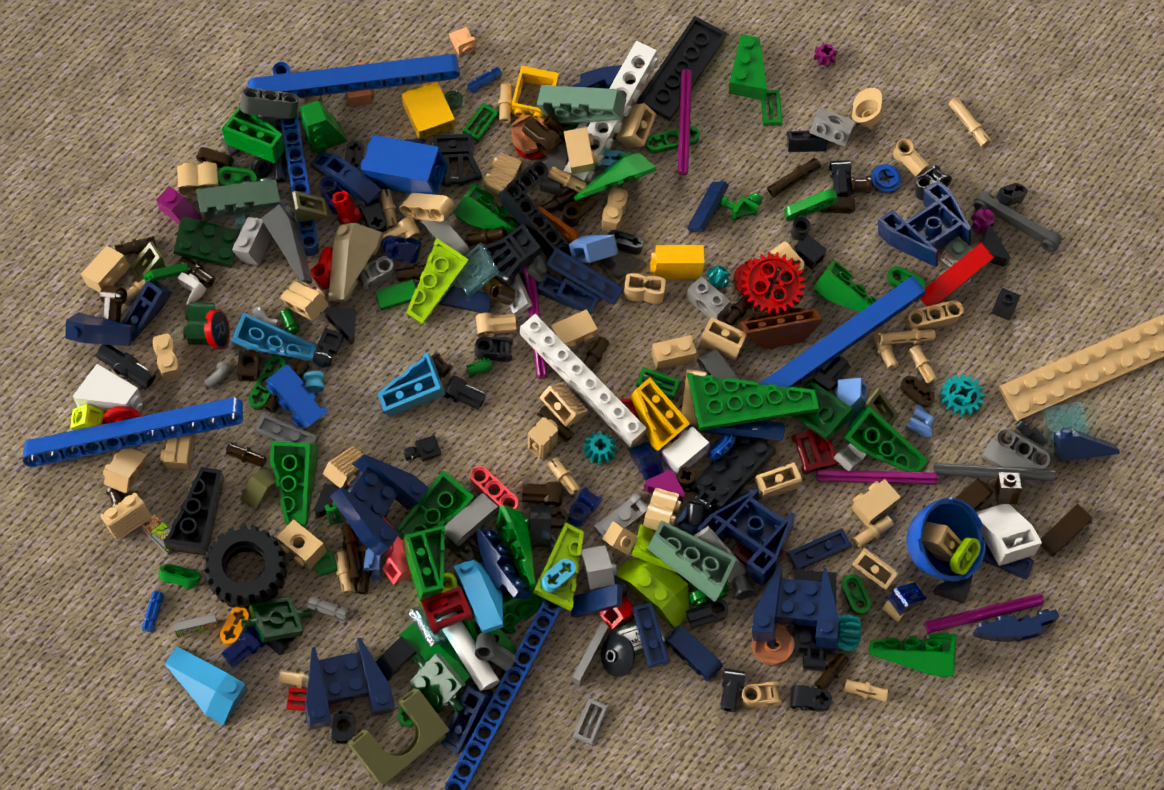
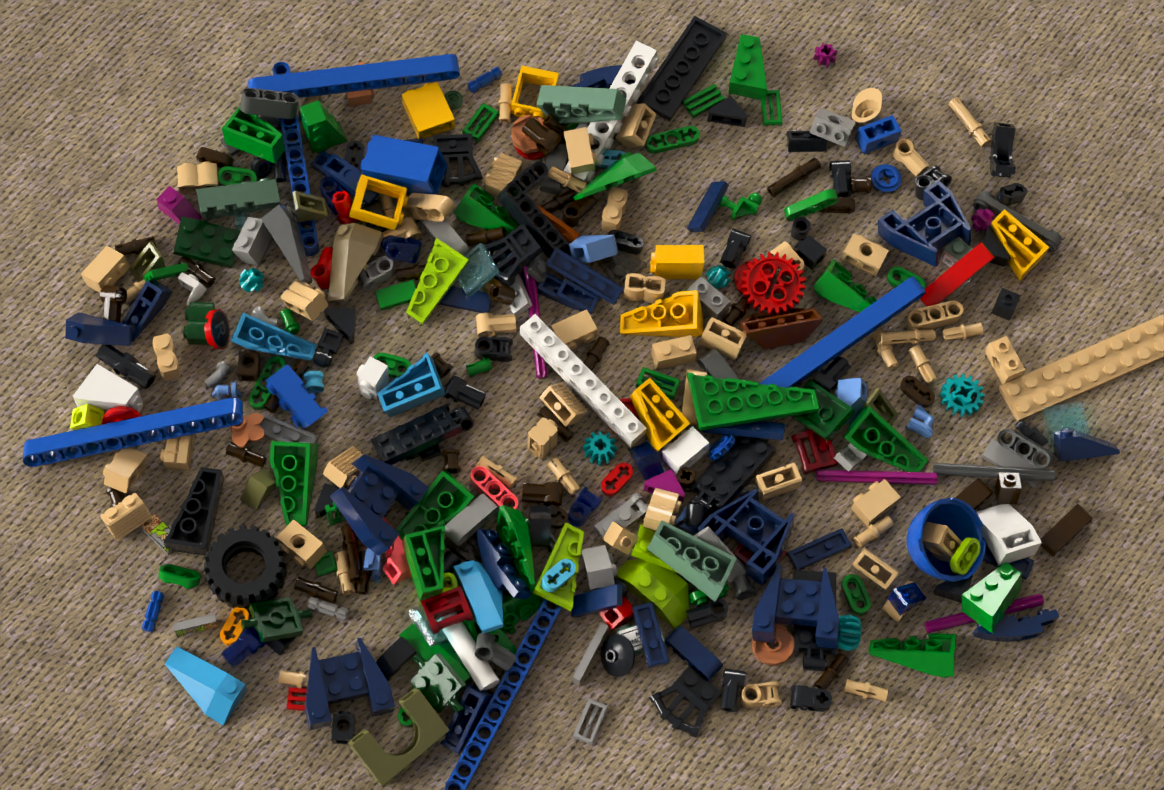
(221, 390): none -> medium blue piece
(249, 430): none -> nougat plate
(251, 280): none -> teal gear
(316, 589): none -> dark brown pin
(372, 378): none -> white brick
(386, 188): none -> yellow window
(393, 363): none -> green plate
(421, 433): none -> black hinge
(450, 560): none -> black beam
(451, 460): none -> dark brown bush
(463, 41): light nougat bracket -> none
(507, 480): none -> tan pin
(613, 476): none -> red beam
(670, 317): none -> yellow wedge
(684, 122): magenta axle -> none
(696, 691): none -> black plate
(716, 93): none -> green tile
(727, 113): none -> black slope
(735, 246): none -> black piece
(869, 264): none -> tan brick
(878, 134): none -> blue brick
(963, 331): none -> tan axle
(992, 596): none -> green wedge
(1001, 150): none -> black arch
(1004, 360): none -> tan brick
(1020, 243): none -> yellow wedge

